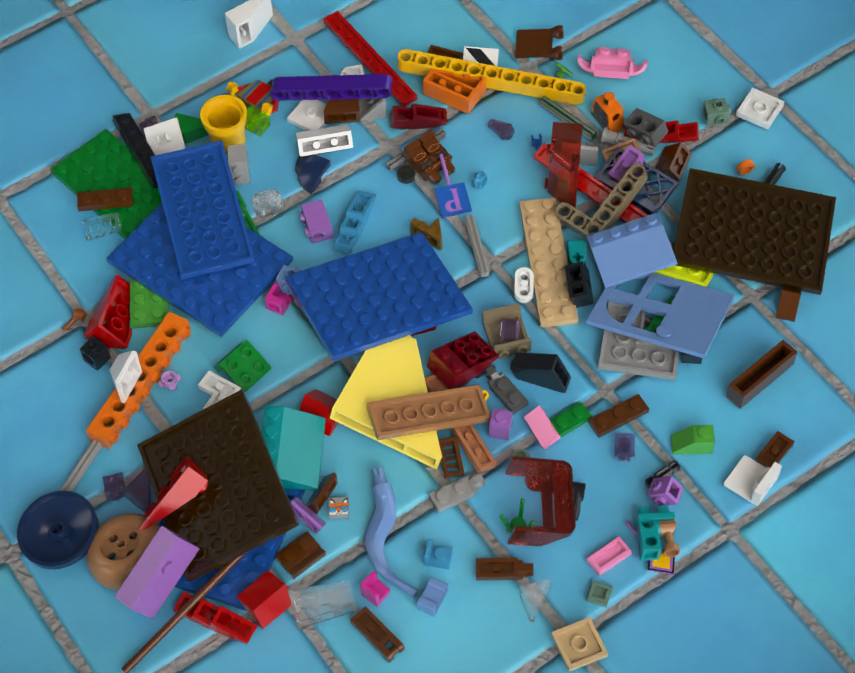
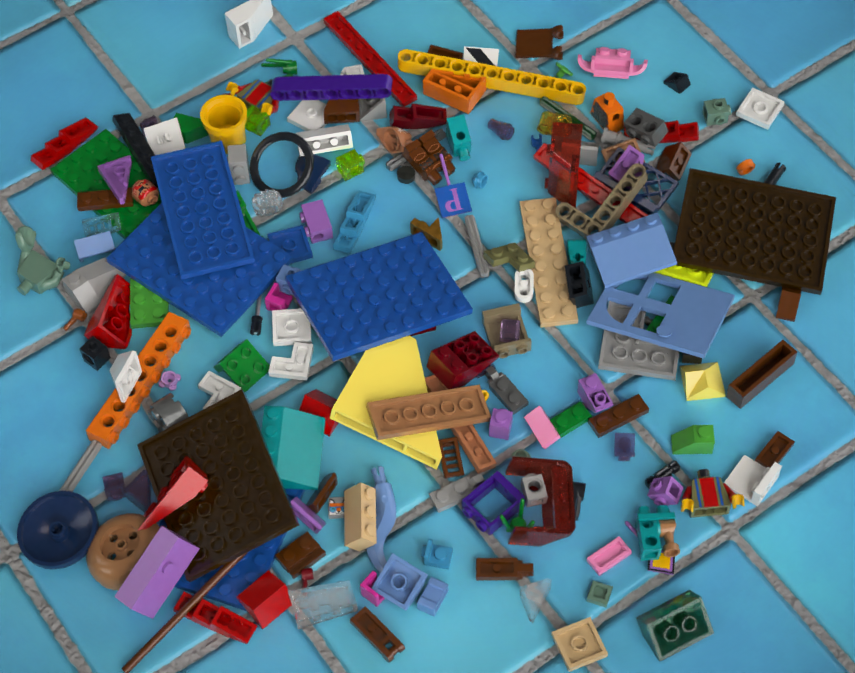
(33, 268): none -> sand green torso
(65, 143): none -> red slope
(90, 283): none -> light grey wedge
(94, 245): none -> medium blue hinge
(116, 175): none -> medium lavender wing
(145, 192): none -> nougat head
(167, 412): none -> dark grey brick
(256, 320): none -> black piece
(281, 136): none -> black wedge
(289, 66): none -> green plant
(290, 327): none -> white plate
(293, 242): none -> blue plate
(295, 367): none -> white plate
(307, 574): none -> dark red hand
(350, 164): none -> clear neon green brick
(360, 517): none -> tan brick
(394, 138): none -> nougat hat
(399, 582): none -> medium blue slope
(458, 137): none -> teal torso
(509, 254): none -> olive plate
(509, 491): none -> dark purple window
(534, 498): none -> light grey brick
(541, 370): black slope -> none
(546, 121): none -> clear yellow piece
(593, 393): none -> medium lavender slope
(675, 624): none -> clear green slope
(678, 82): none -> black slope
(702, 381): none -> light yellow slope
(709, 496): none -> torso

